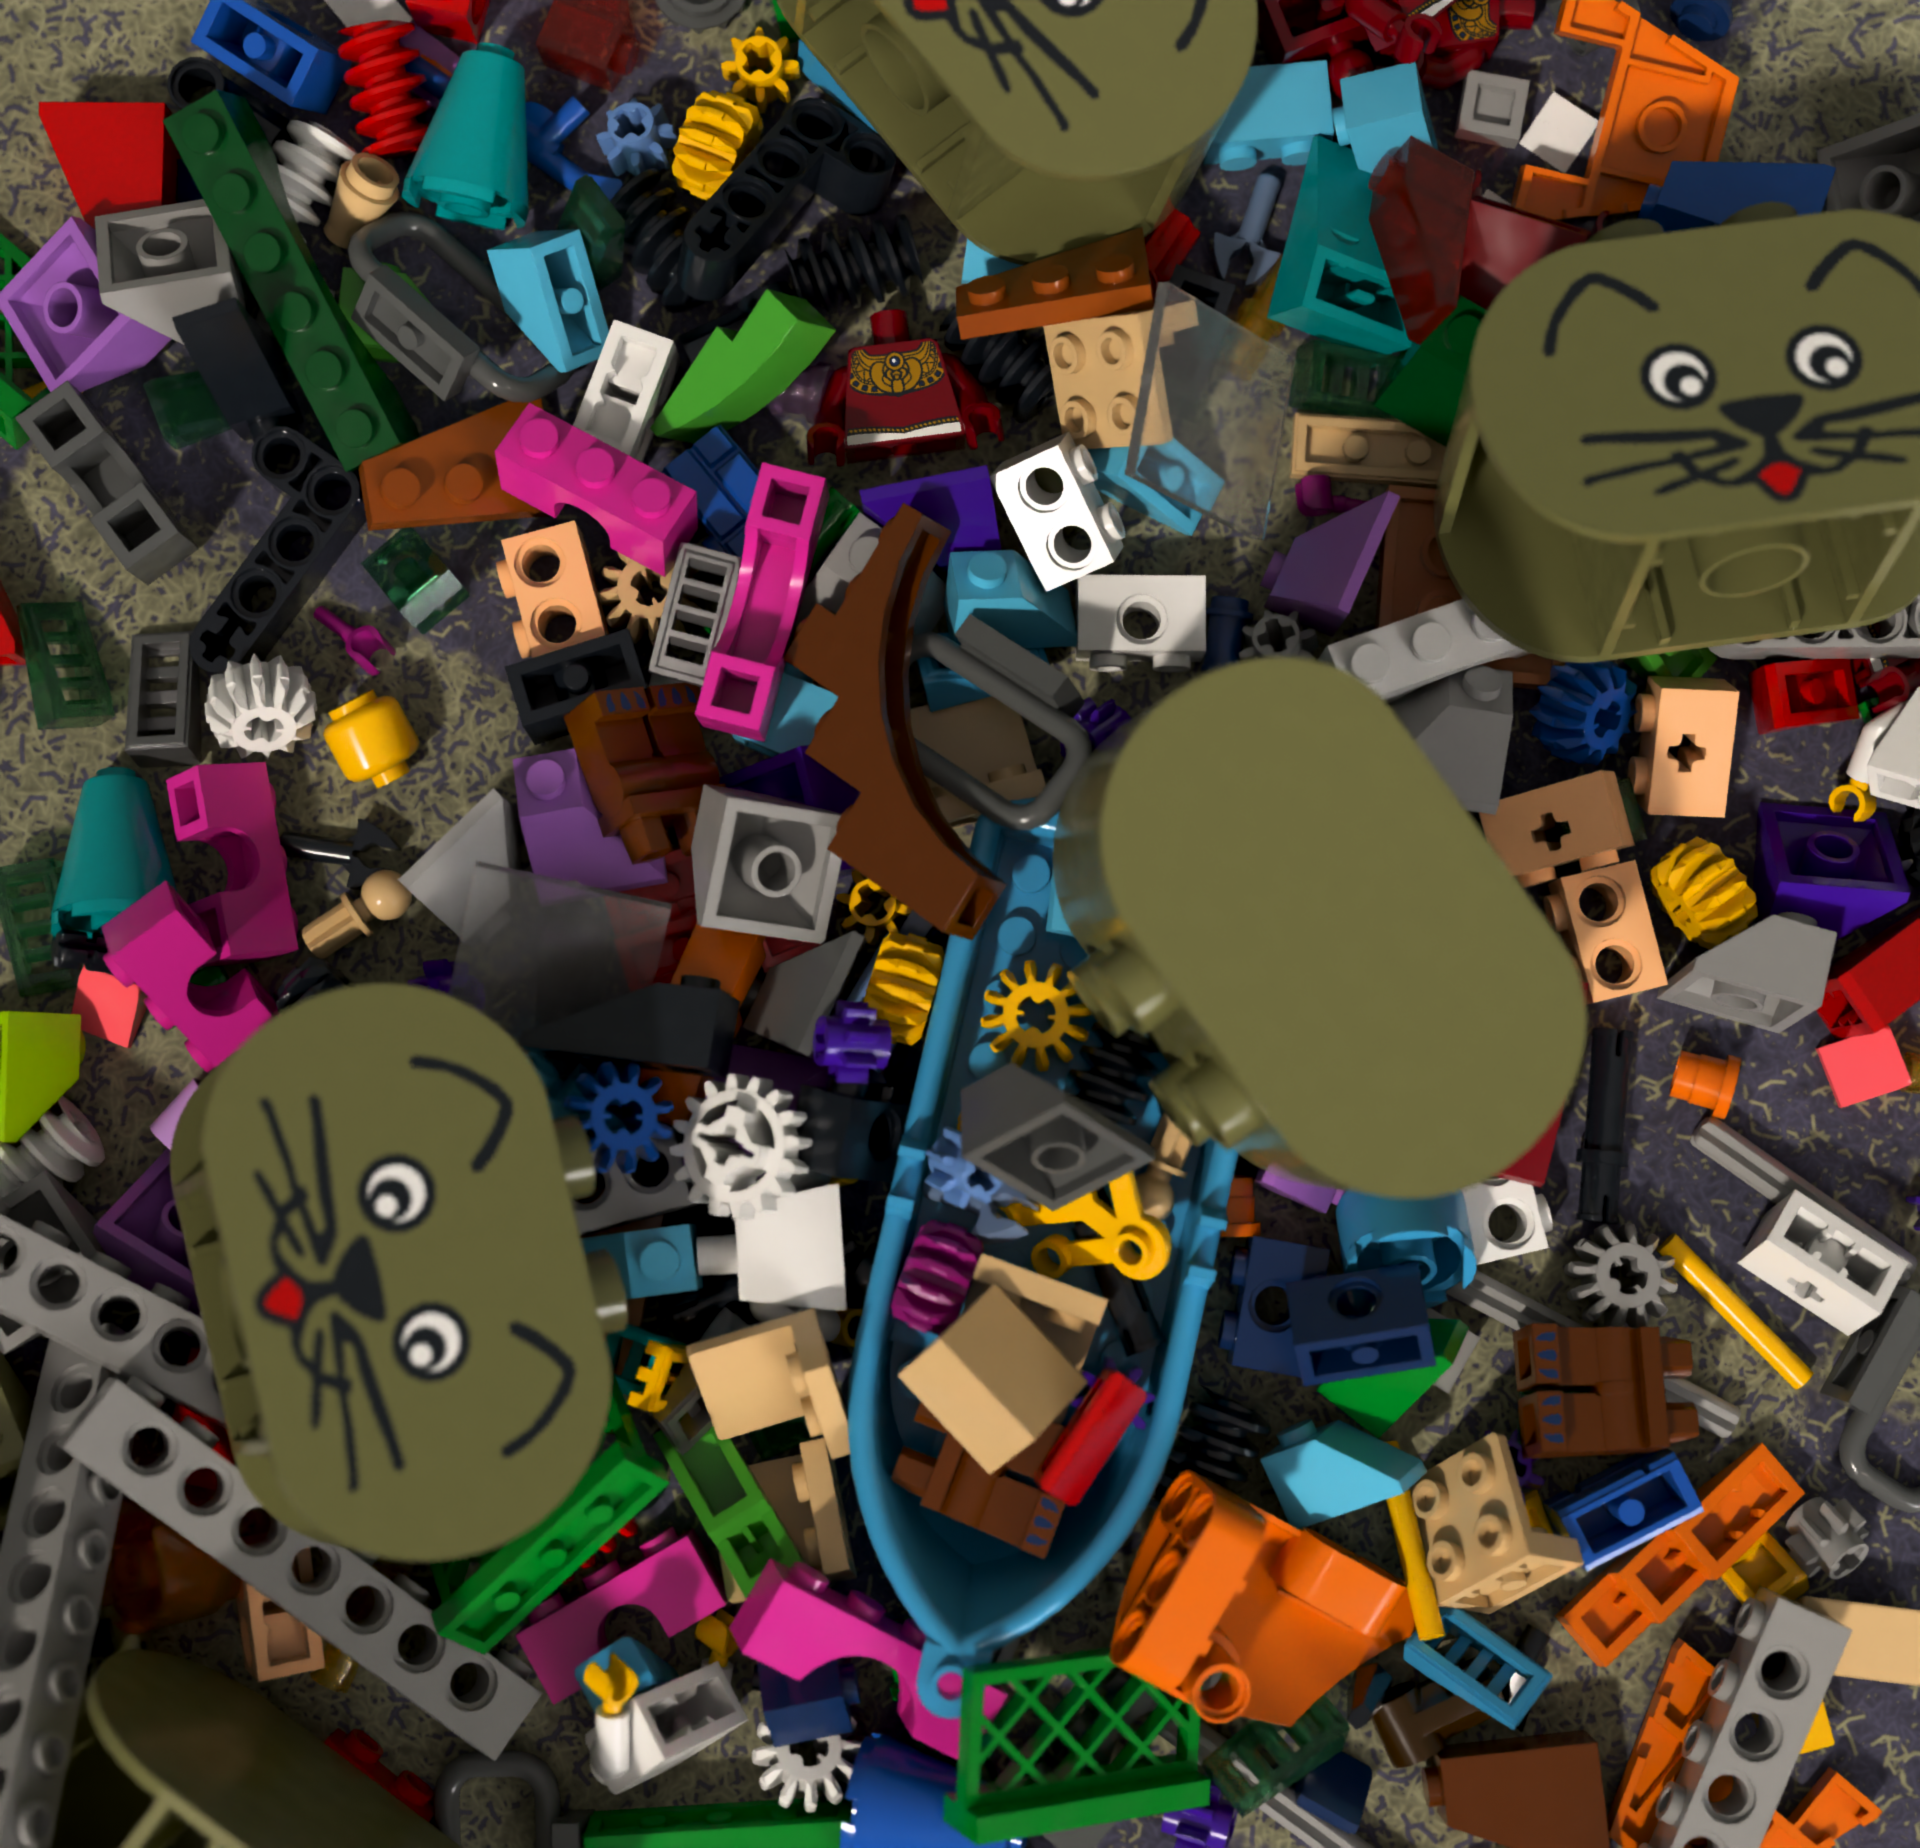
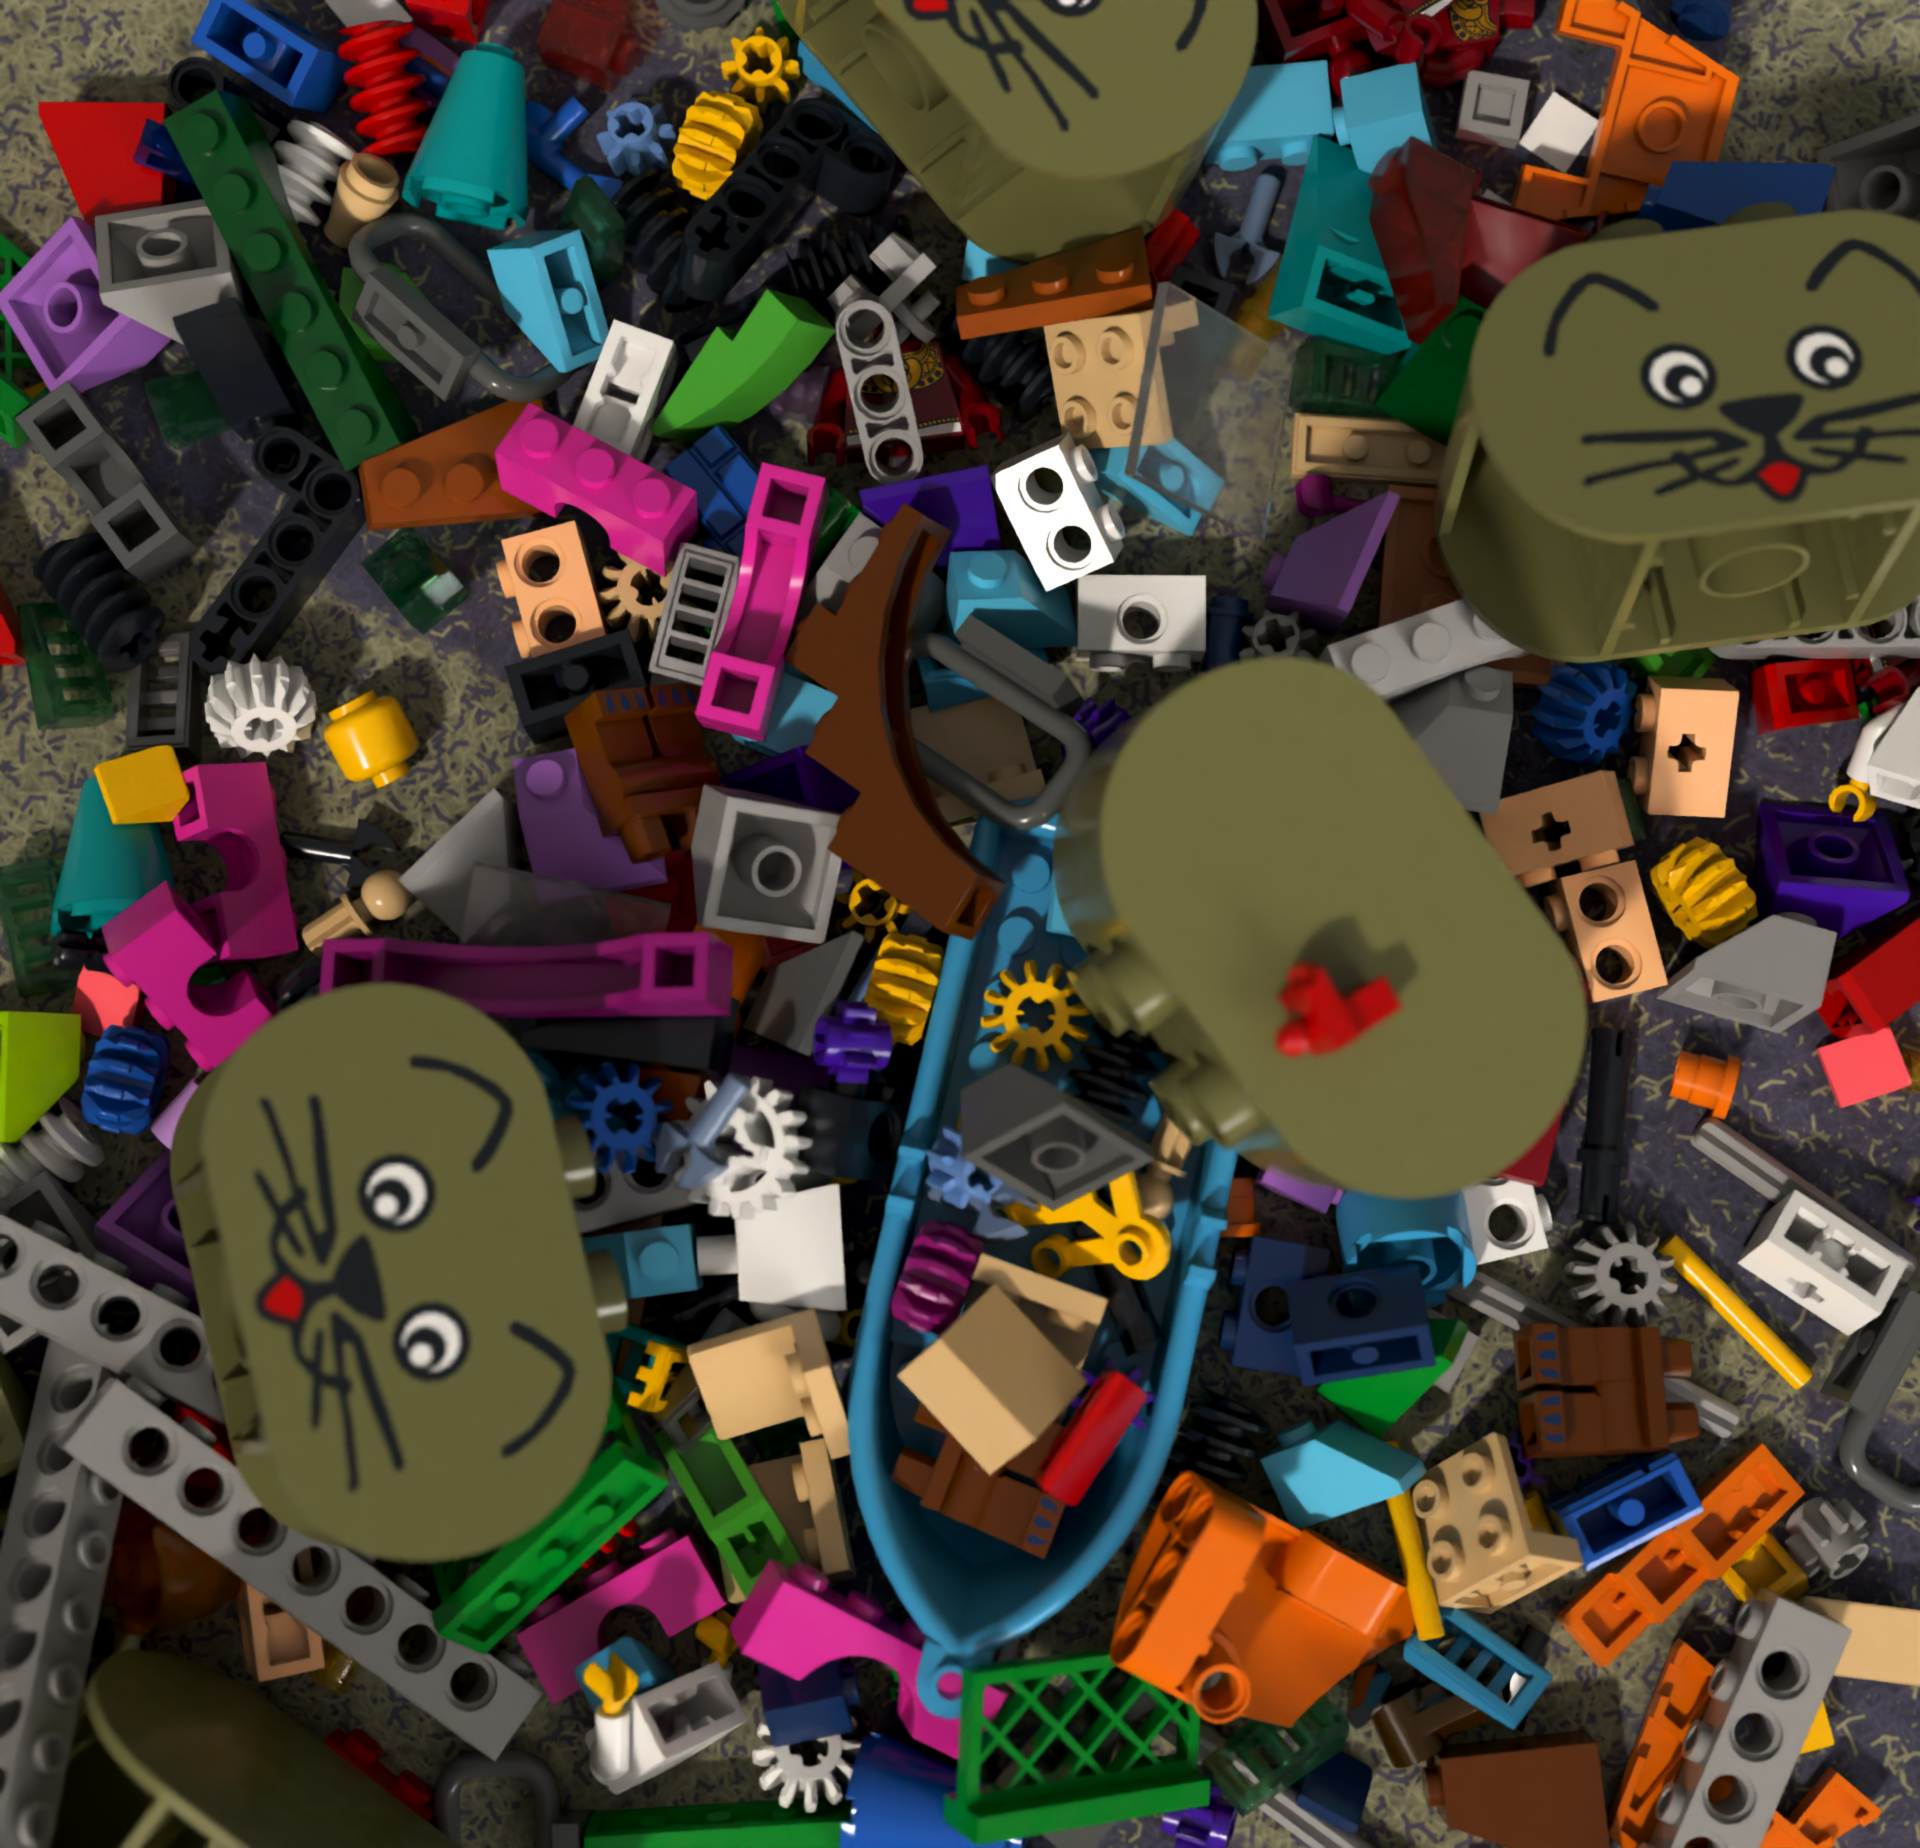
(101, 600): none -> black piece
(125, 1079): none -> blue gear
(143, 786): none -> yellow slope
(158, 152): none -> clear blue tile
(359, 641): magenta hand -> none
(602, 979): none -> magenta arch
(701, 1137): none -> sand blue bar
(874, 421): none -> light grey beam
(906, 269): none -> light grey hips
(1321, 1018): none -> red piece

